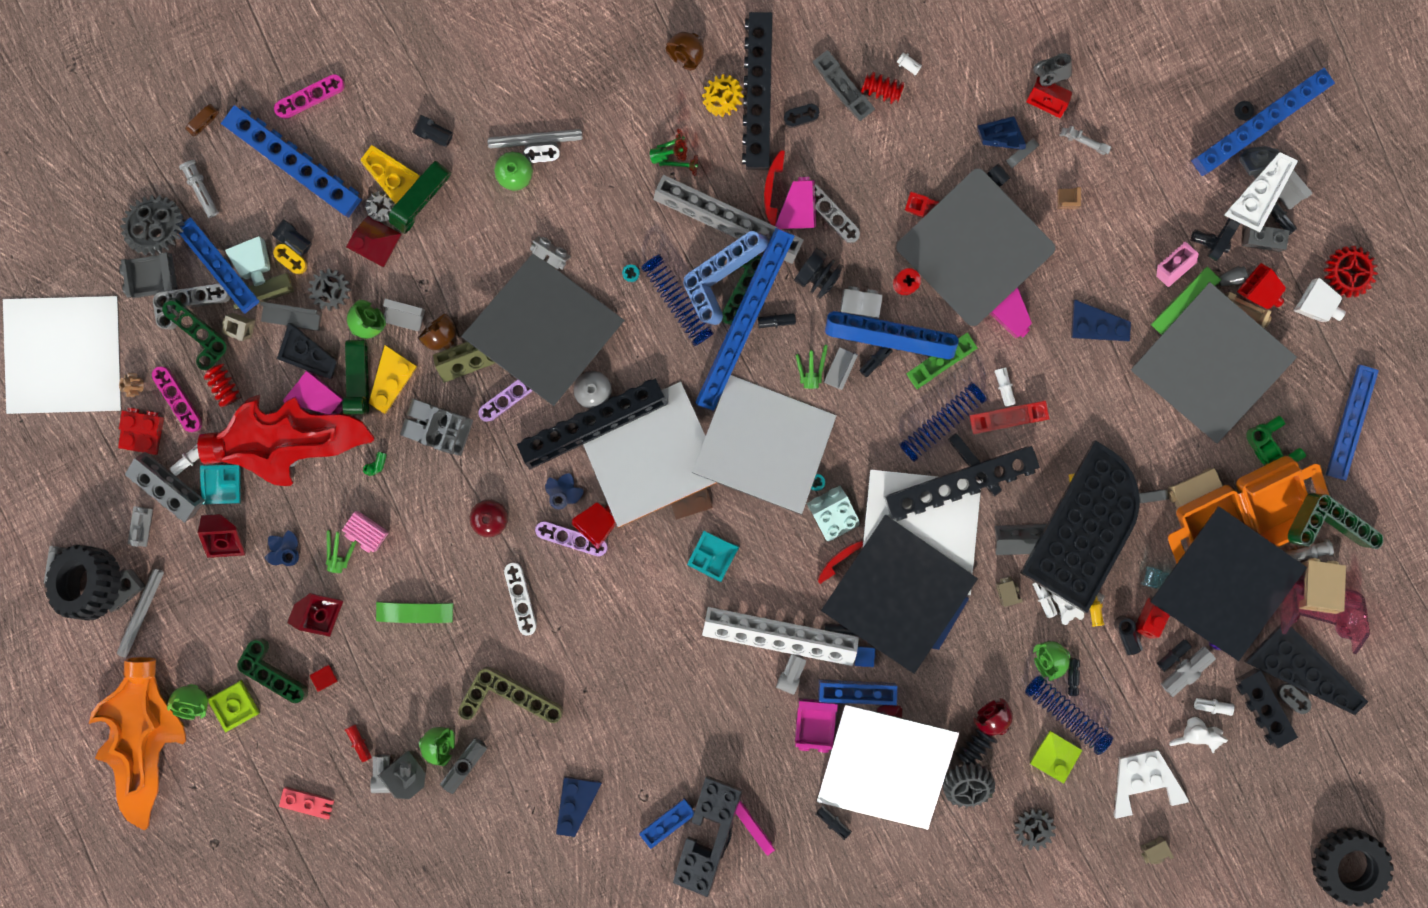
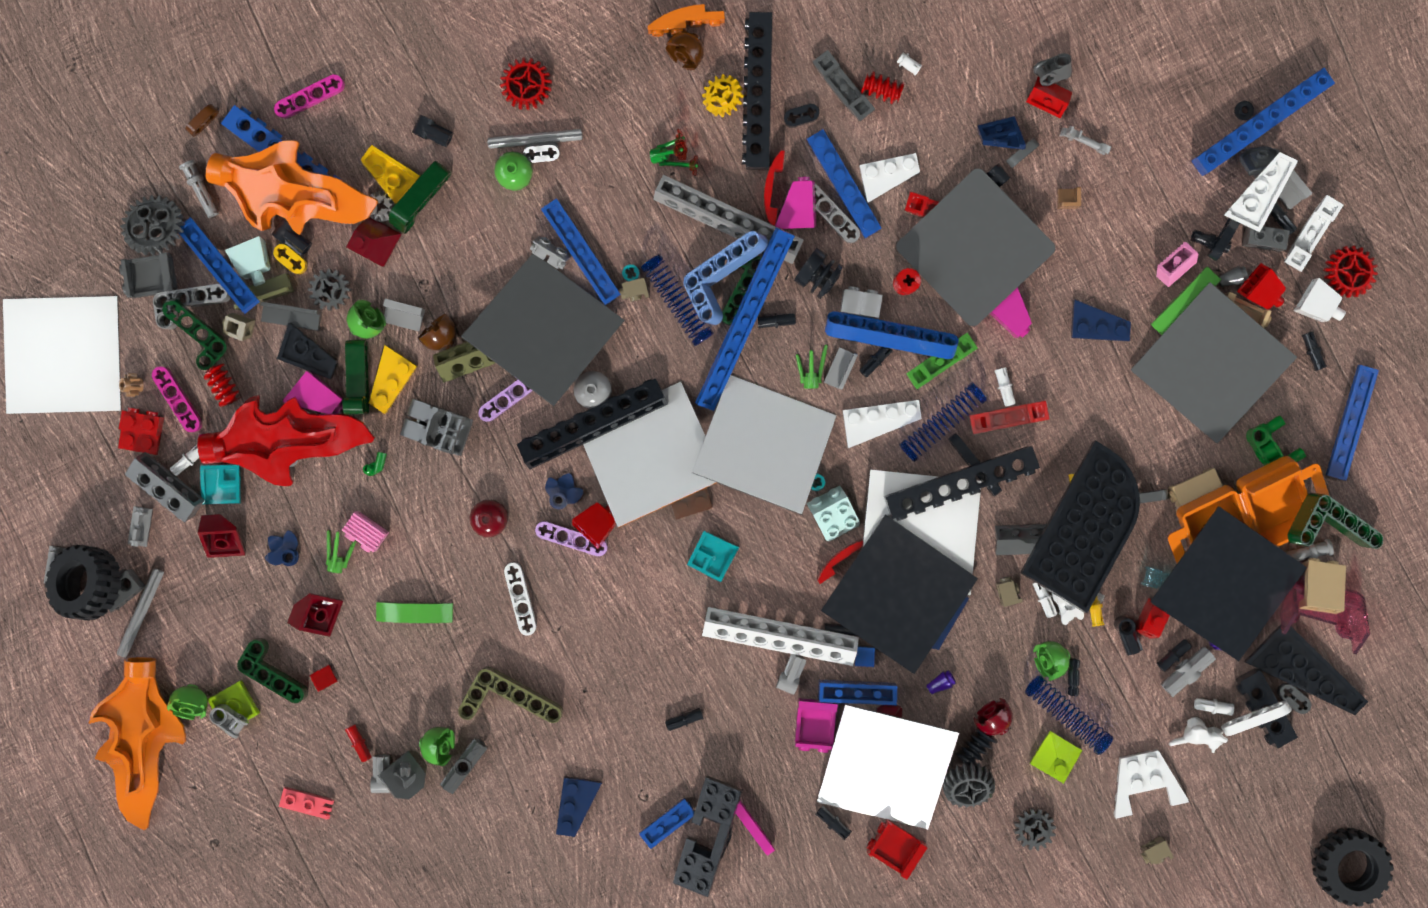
(229, 721): none -> light grey piece
(277, 185): none -> orange piece
(529, 67): none -> red gear
(580, 252): none -> blue plate
(634, 290): none -> dark tan brick
(678, 19): none -> orange slope
(684, 719): none -> black axle
(843, 183): none -> blue plate
(873, 421): none -> white wing
(886, 174): none -> white wing
(896, 848): none -> red panel
(942, 682): none -> dark purple cone
(1256, 718): none -> white beam
(1312, 232): none -> white slope
(1314, 351): none -> black pin

